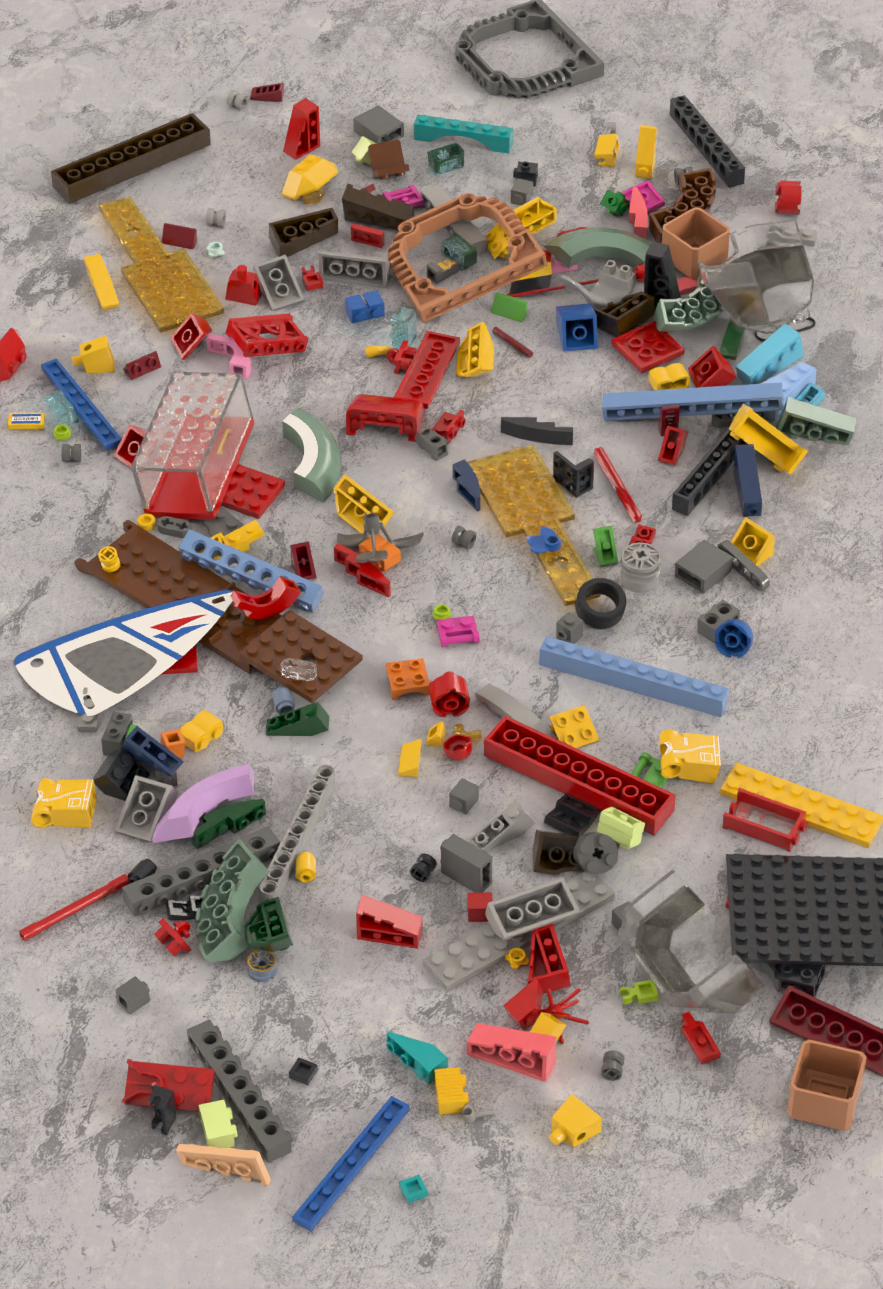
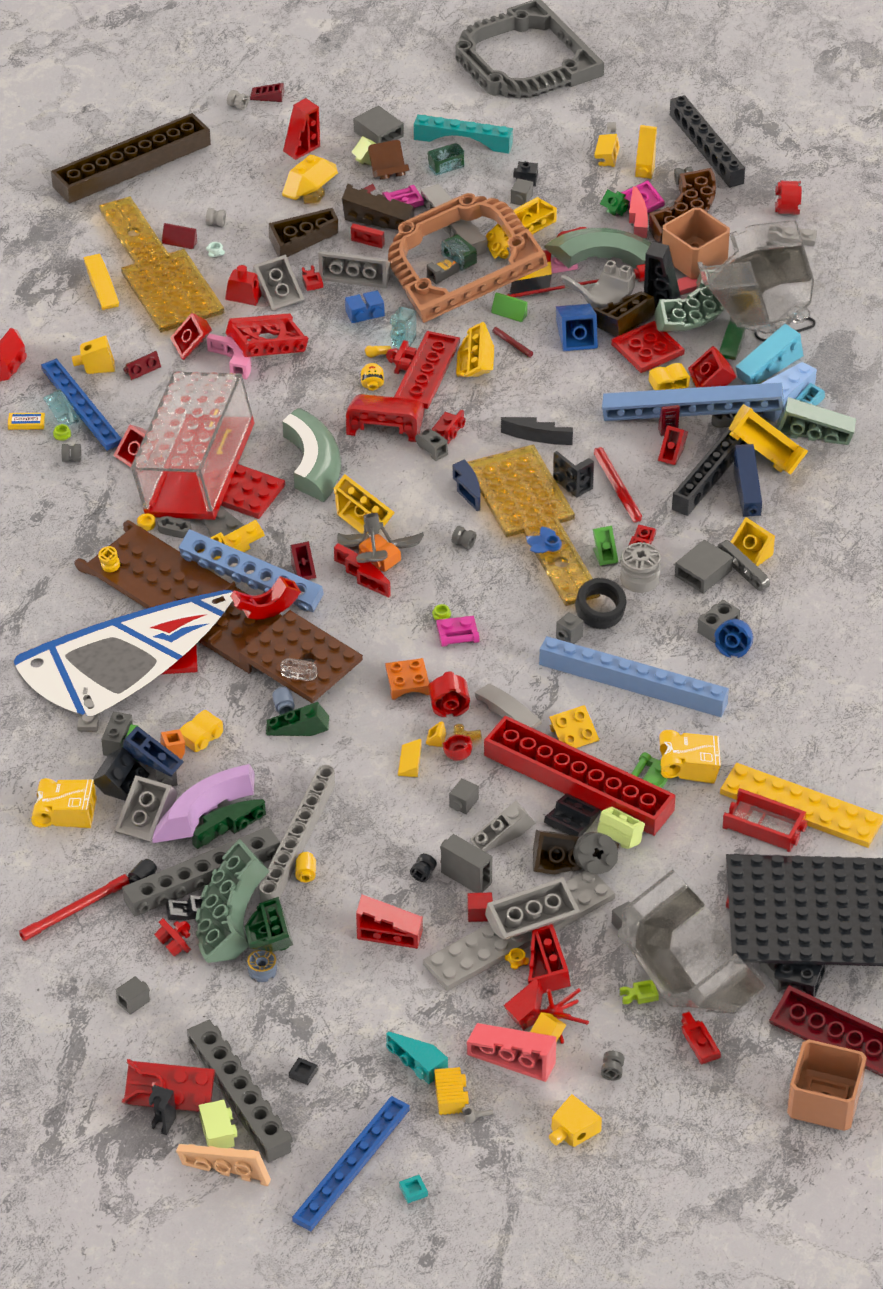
(372, 376): none -> yellow head

